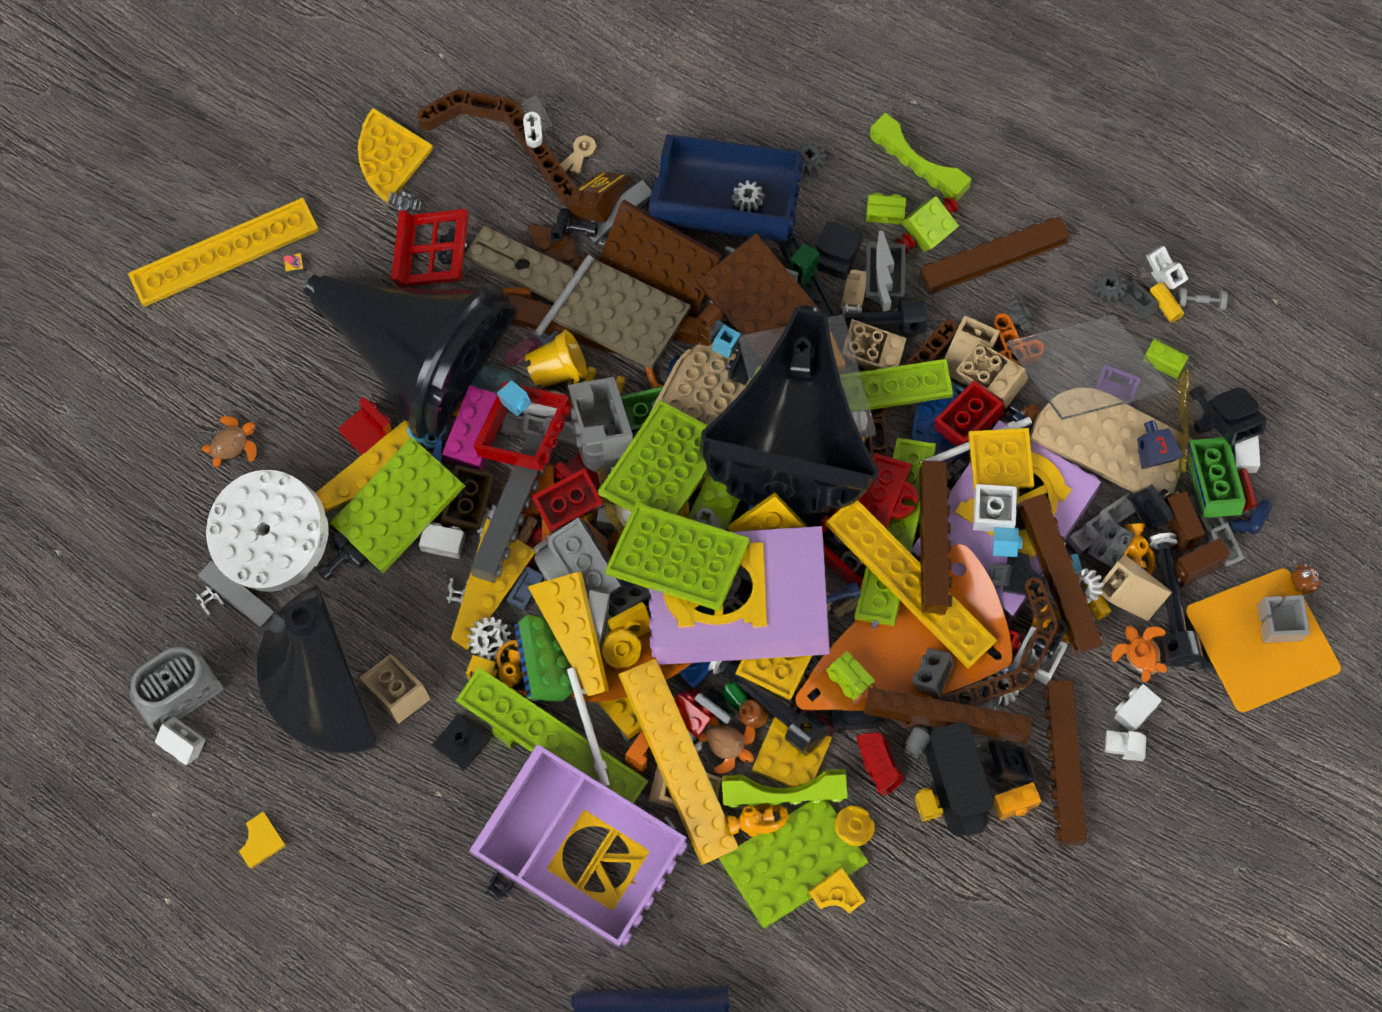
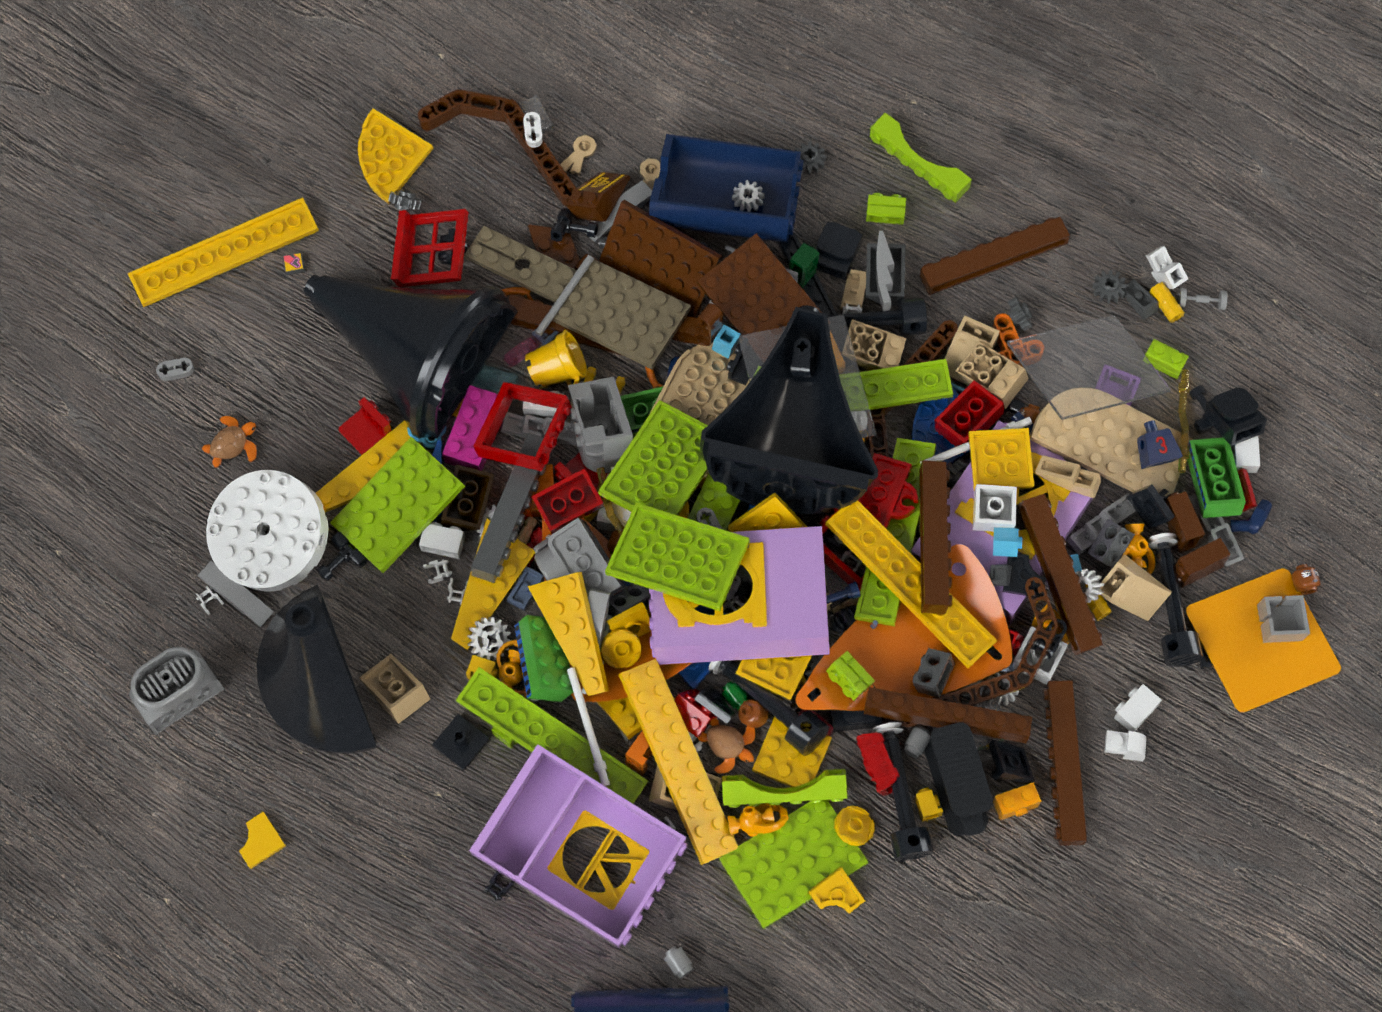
(175, 369): none -> light grey beam
(180, 740): white brick -> none
(436, 564): none -> white piece
(514, 398): medium azure brick -> none
(649, 171): none -> tan piece
(678, 962): none -> light grey brick
(843, 619): none -> black gear
(908, 831): none -> black piece
(929, 224): lime brick -> none
(1069, 476): none -> tan slope
(1141, 651): orange animal -> none

